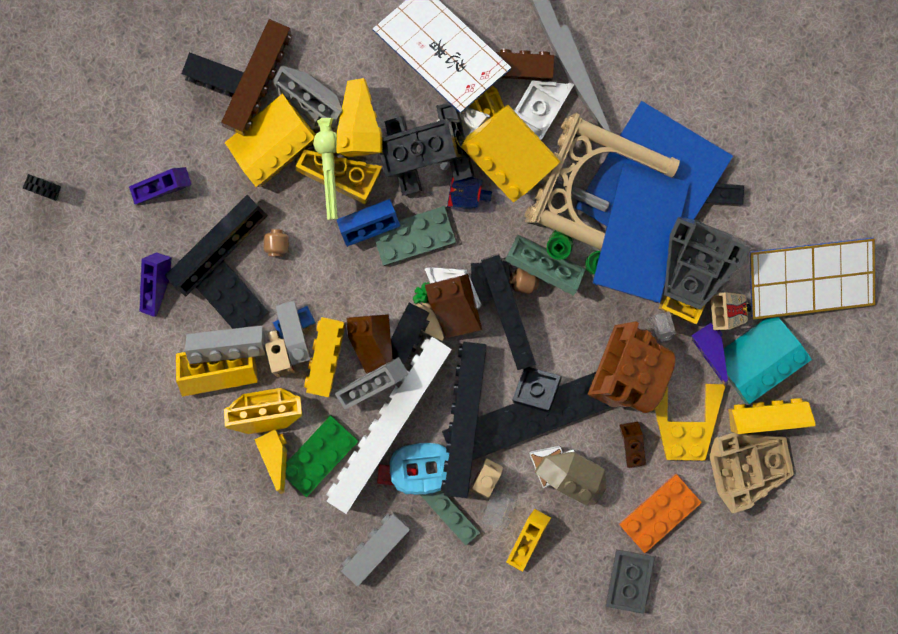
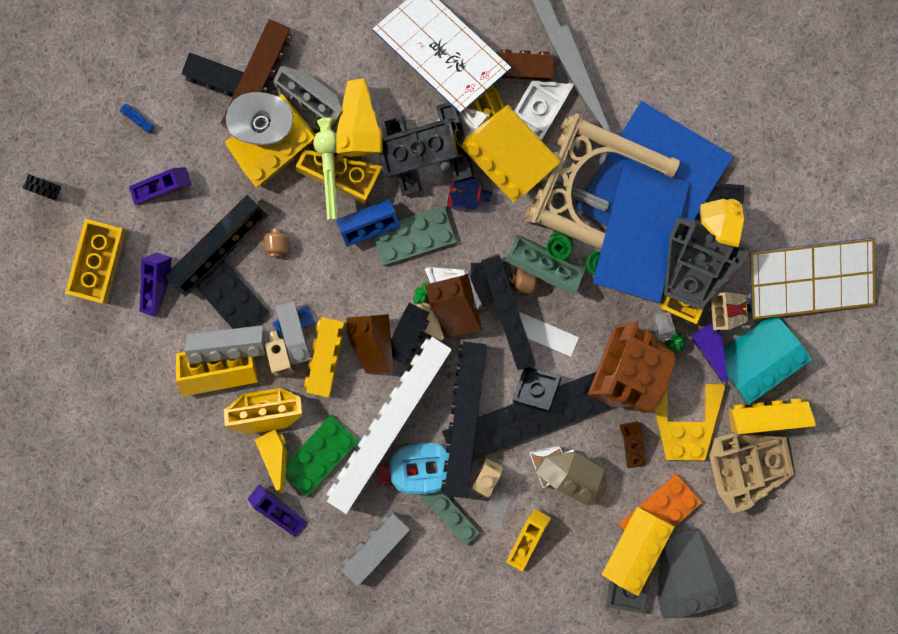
(96, 261): none -> yellow brick
(137, 118): none -> blue axle
(259, 118): none -> light grey hat
(276, 510): none -> dark purple slope
(371, 383): light grey brick -> none
(549, 335): none -> white sticker
(637, 551): none -> yellow slope
(677, 343): none -> green plant
(691, 577): none -> dark grey wedge
(723, 220): none -> yellow wedge

